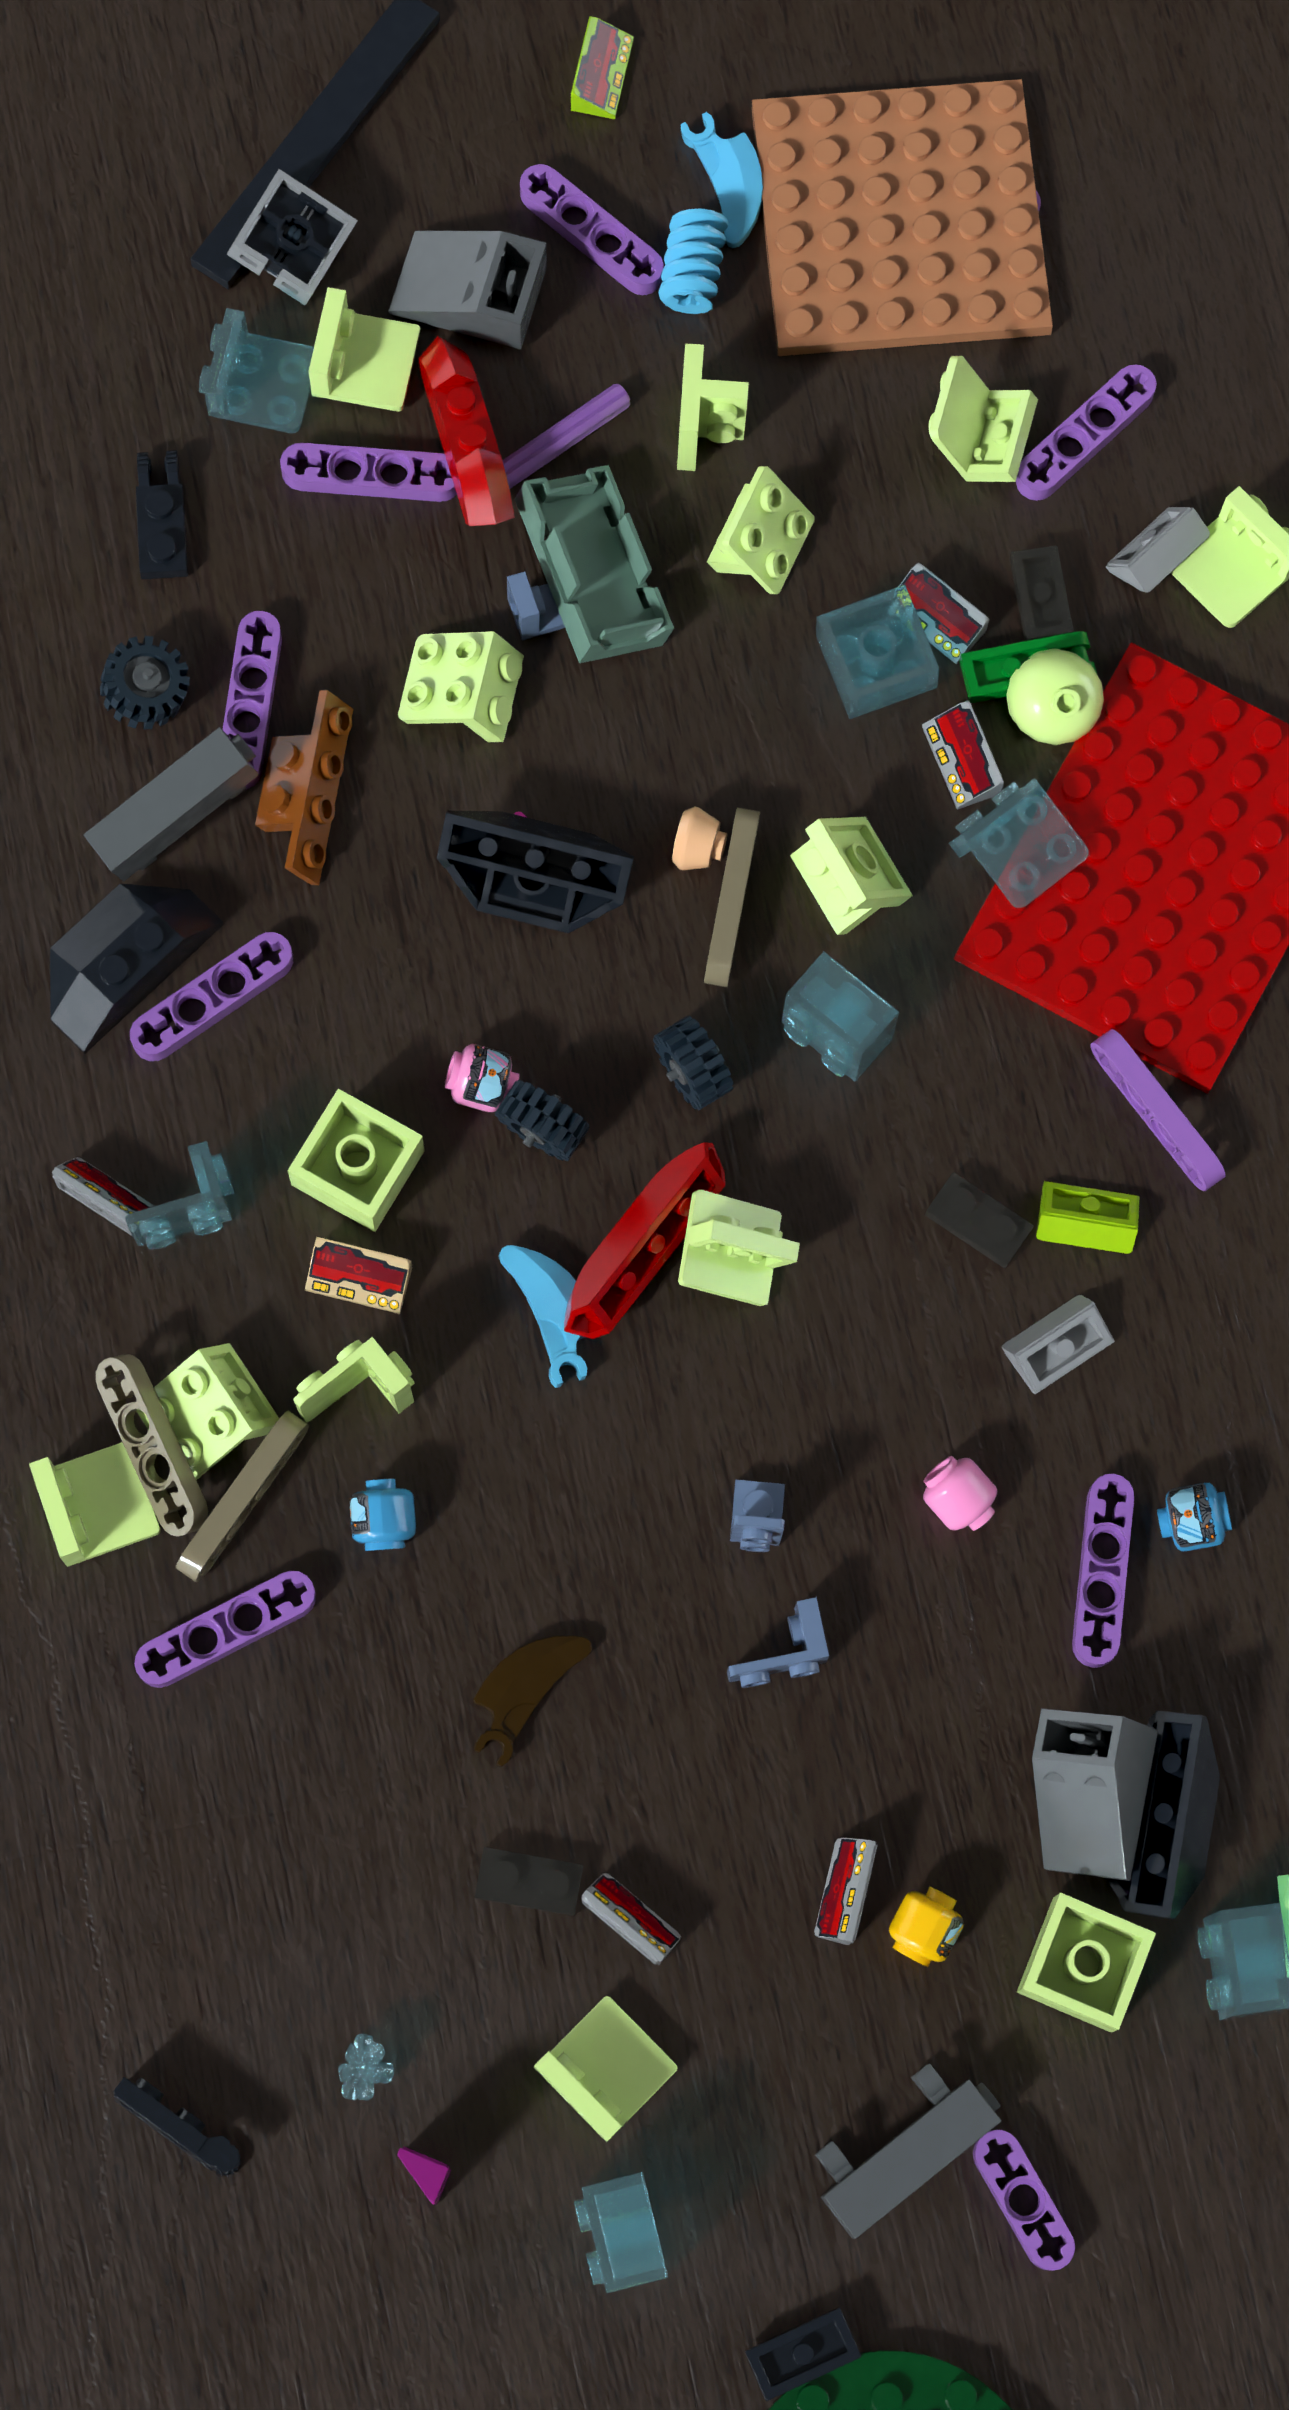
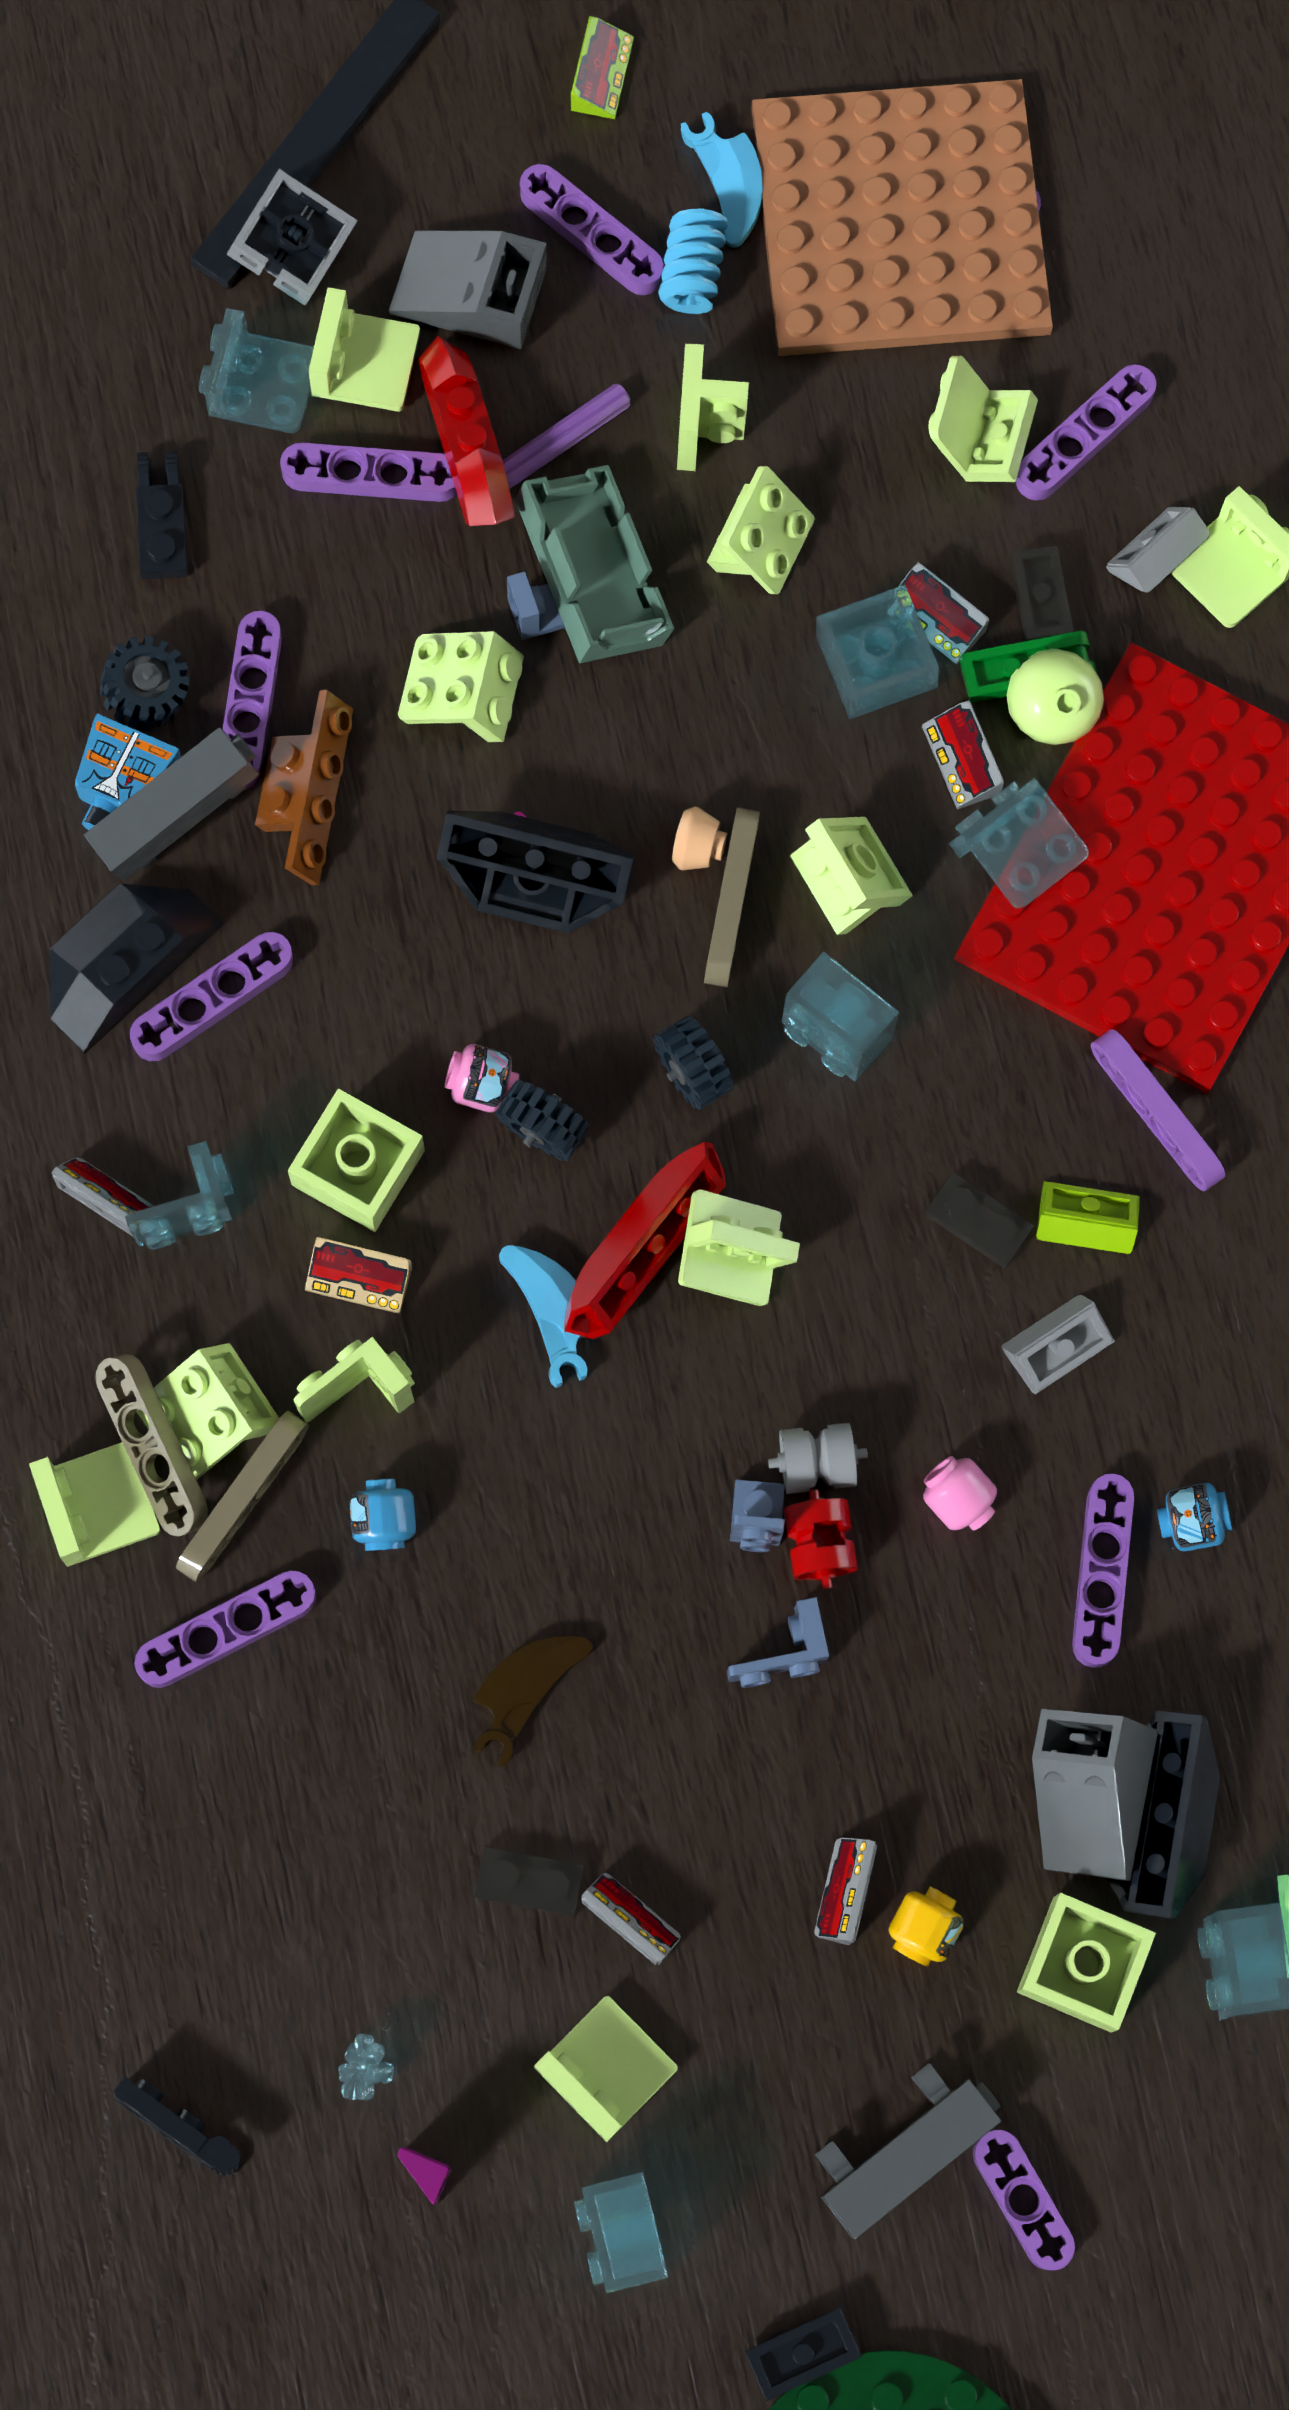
(117, 766): none -> torso
(820, 1539): none -> red wheel
(828, 1457): none -> light grey wheel

